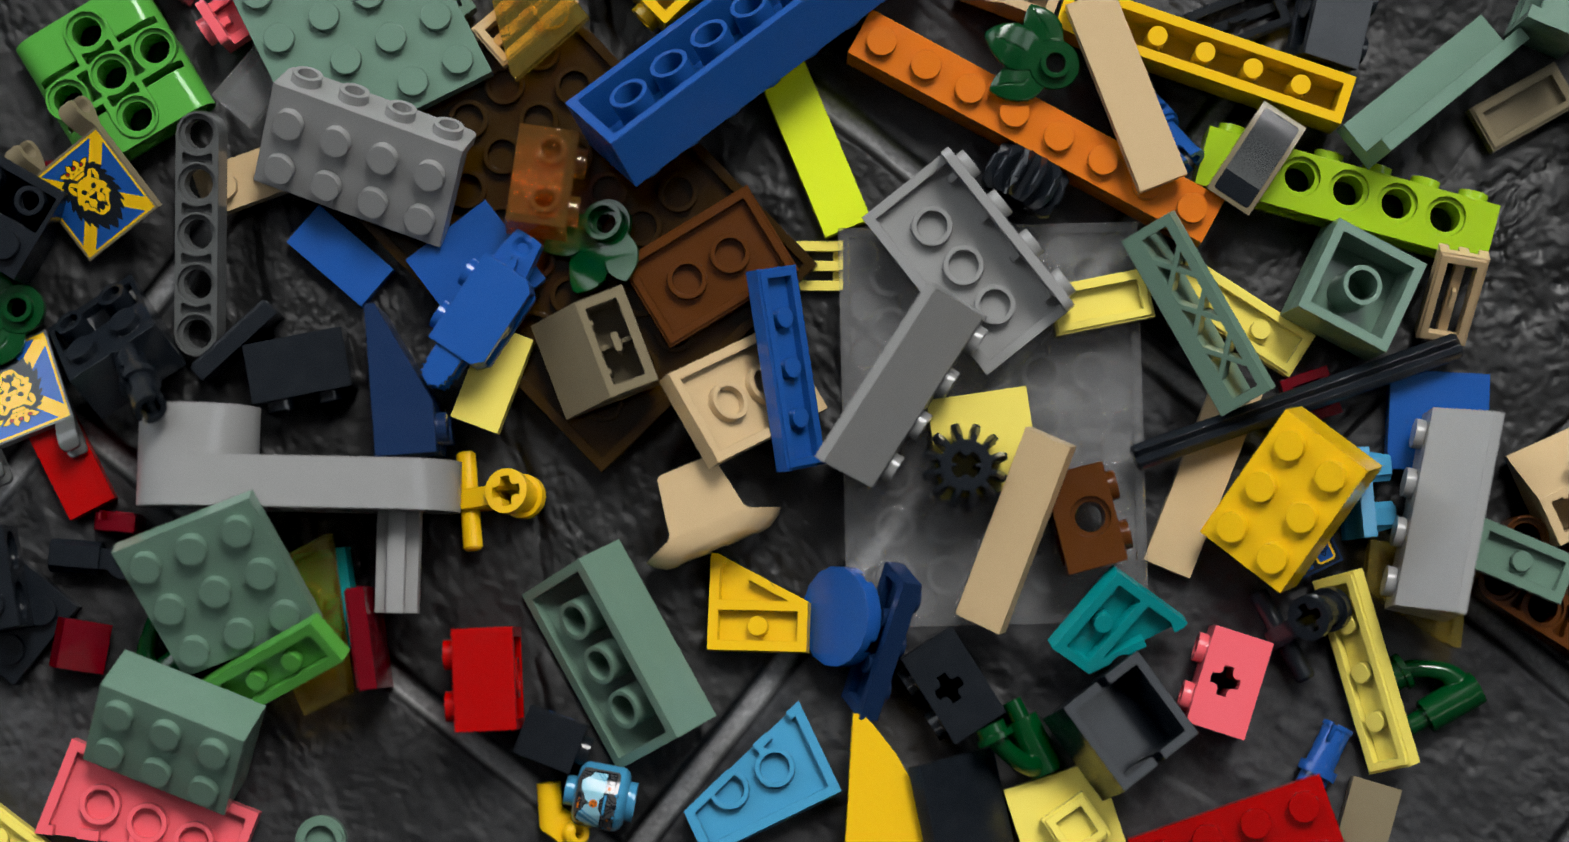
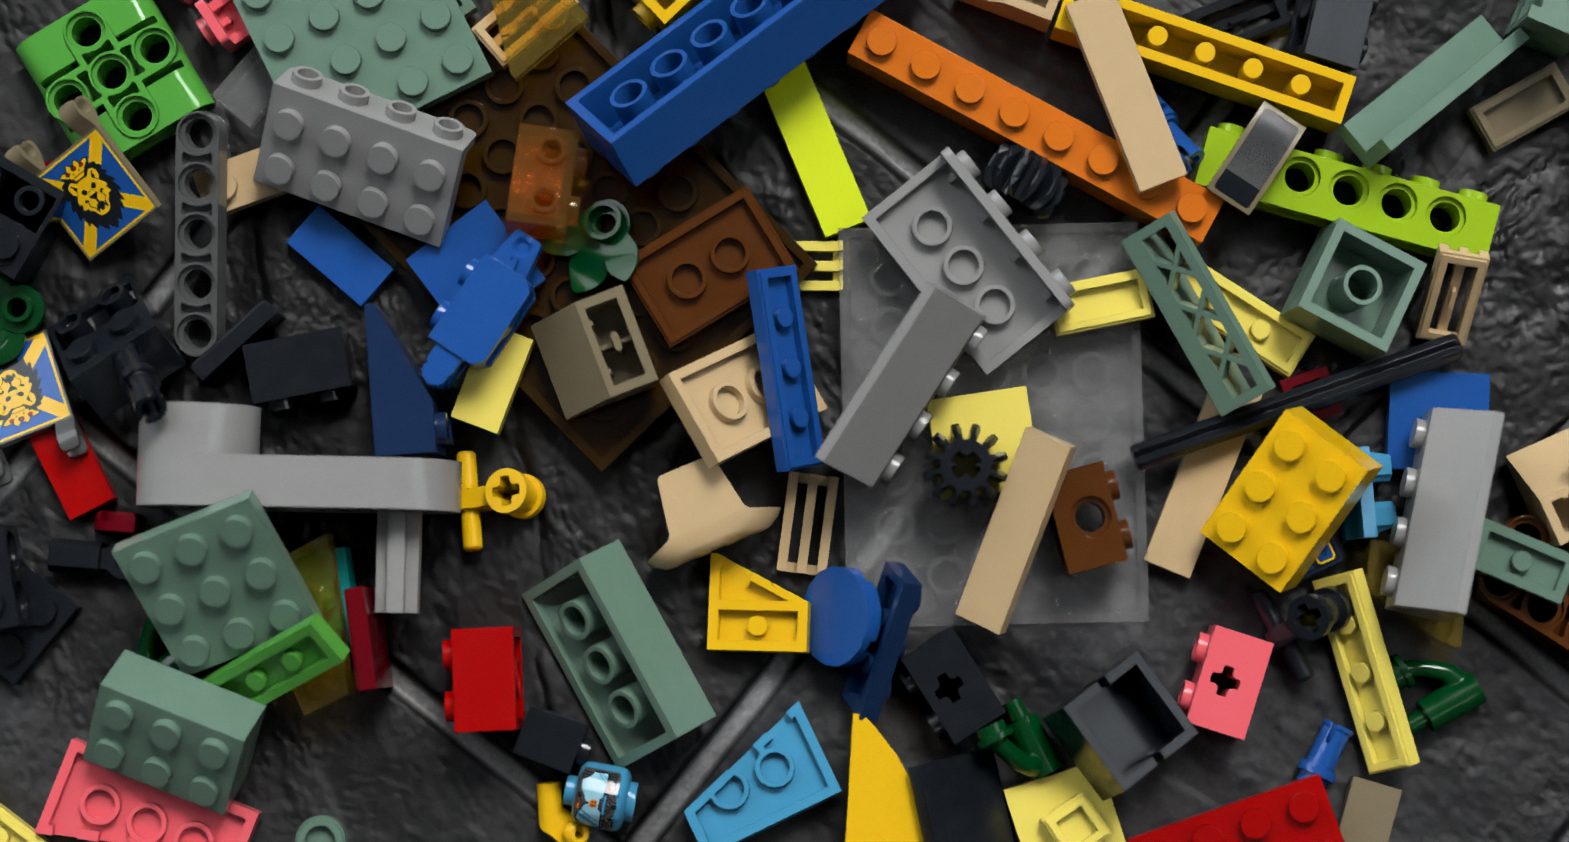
(80, 645): dark red tile -> none
(813, 482): none -> tan tile
(1024, 56): dark green plate -> none
(1113, 622): teal wing -> none

